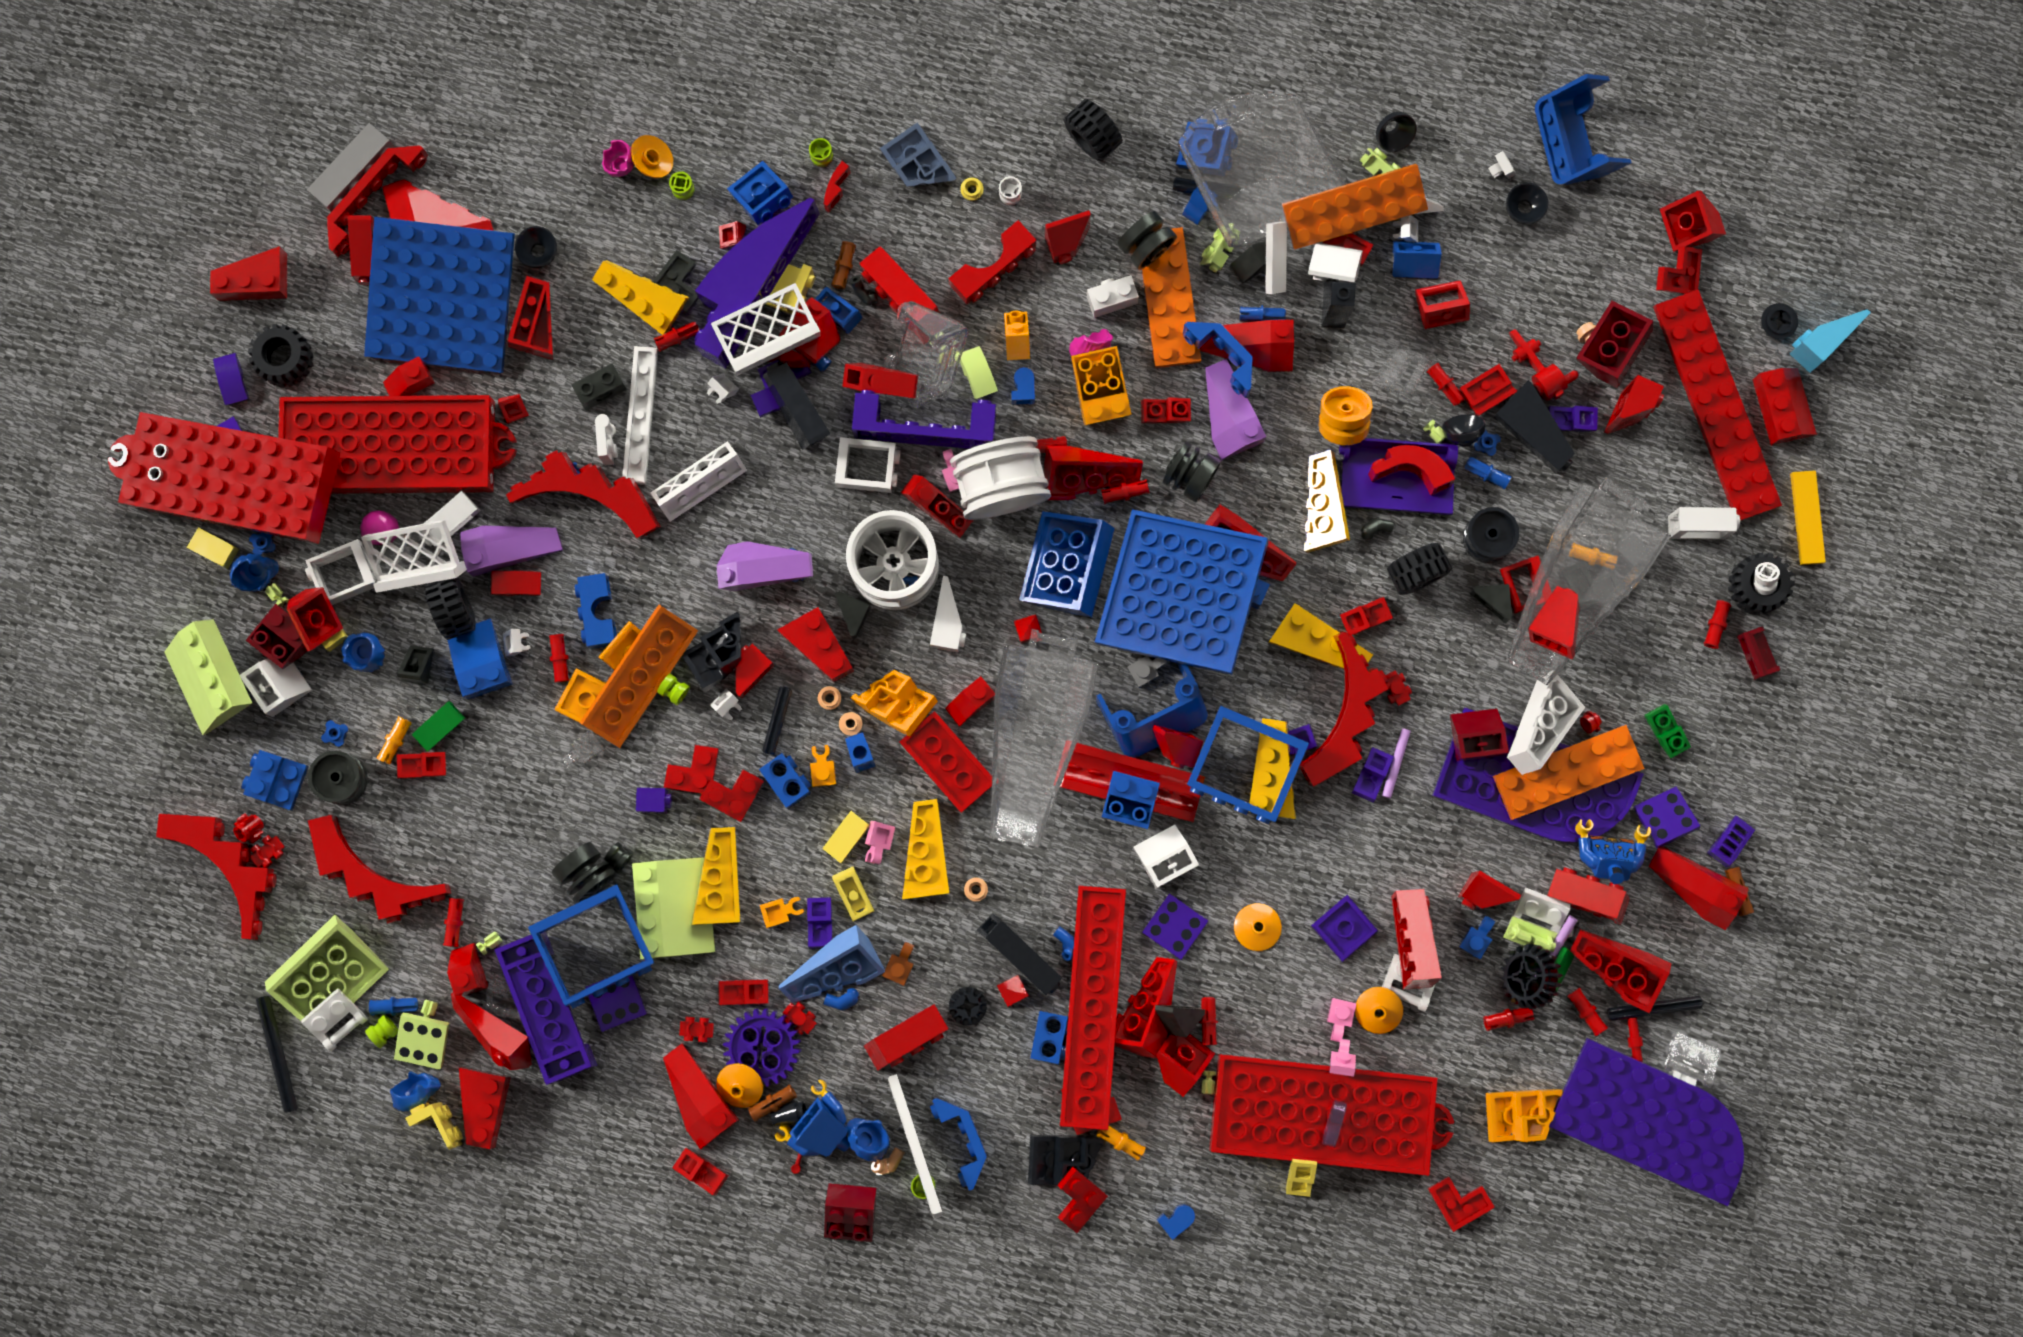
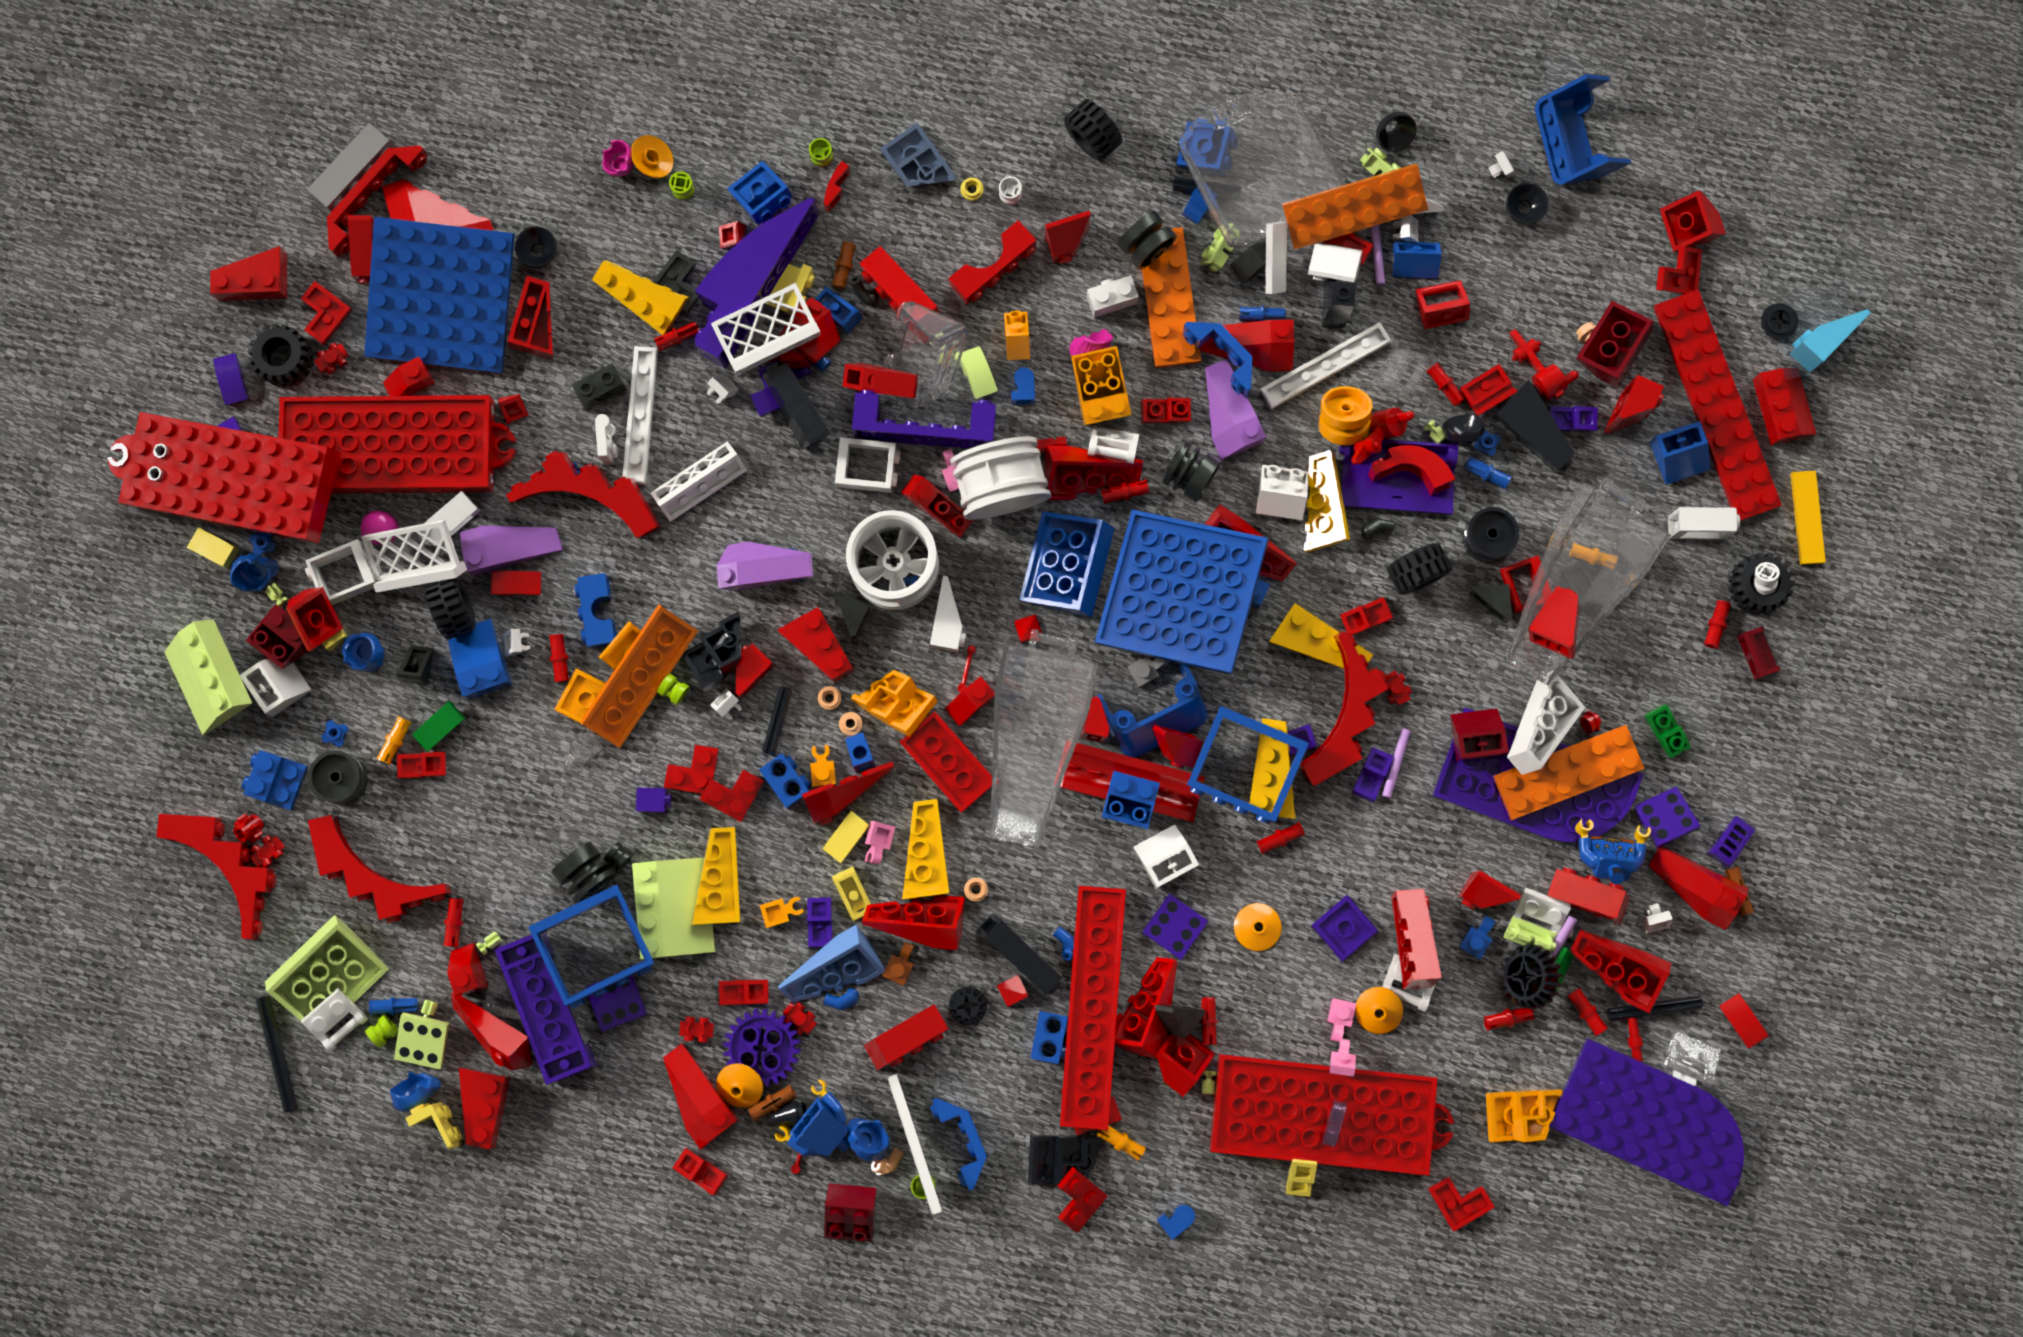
(328, 358): none -> red piece
(330, 313): none -> red plate
(832, 800): none -> red wedge
(928, 922): none -> red wedge
(971, 650): none -> red hinge
(1096, 724): none -> red tile
(1113, 443): none -> white plate
(1280, 838): none -> red pin
(1282, 492): none -> white slope
(1325, 365): none -> white tile
(1377, 255): none -> lavender bar
(1383, 425): none -> red piece
(1656, 920): none -> white tile
(1681, 452): none -> blue slope
(1743, 1021): none -> red slope

